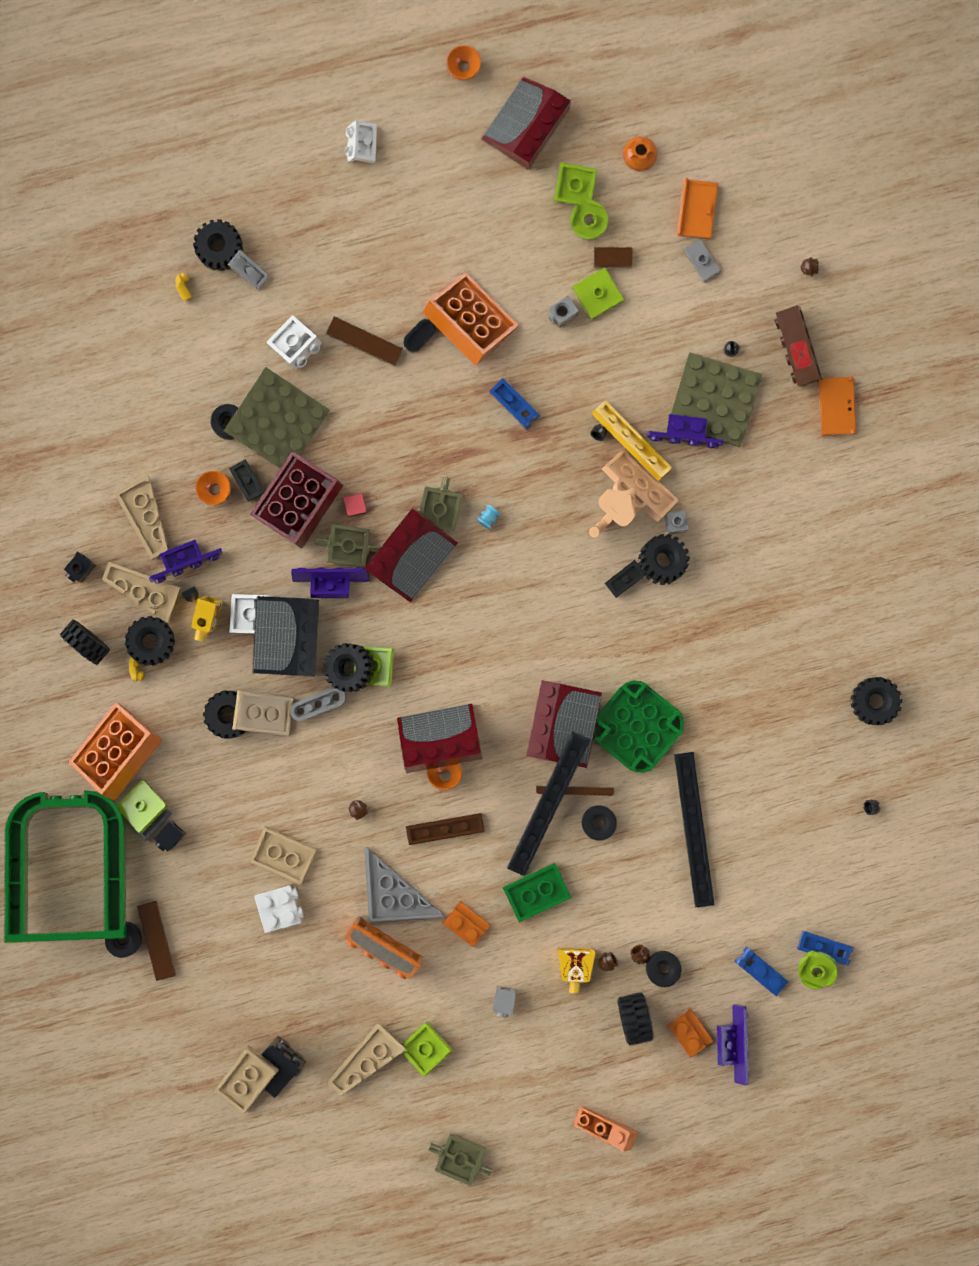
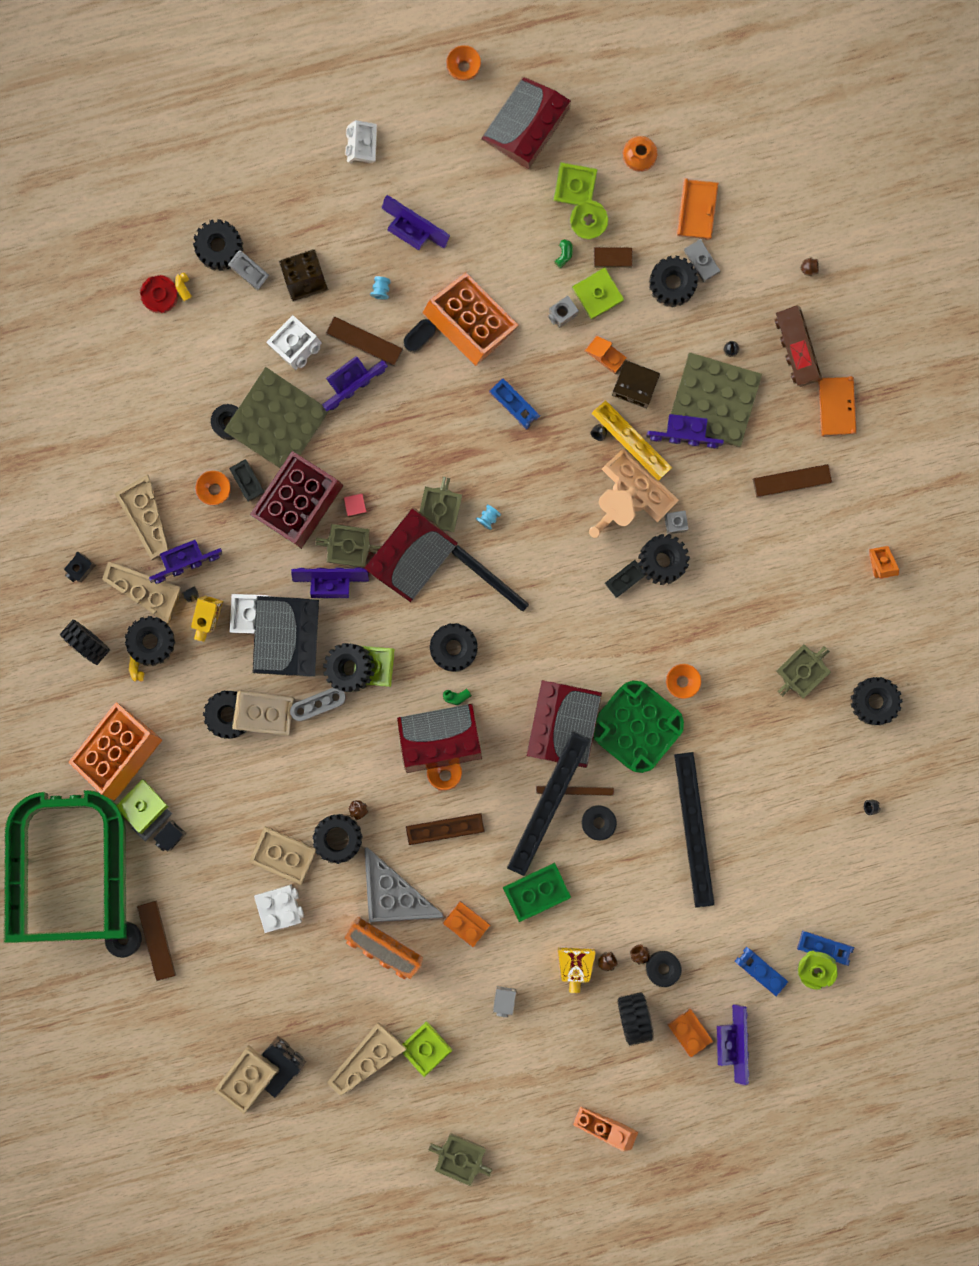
(159, 294): none -> red tile
(303, 275): none -> dark brown bracket
(322, 847): none -> black tyre
(350, 378): none -> dark purple bracket
(380, 288): none -> medium azure bush
(411, 226): none -> dark purple bracket
(456, 698): none -> green arm
(468, 647): none -> black tyre
(490, 578): none -> black axle
(567, 253): none -> green arm
(606, 354): none -> orange slope
(635, 384): none -> dark brown bracket
(676, 267): none -> black tyre
(690, 673): none -> orange piece
(792, 480): none -> reddish brown tile
(803, 671): none -> olive plate
(883, 562): none -> orange slope

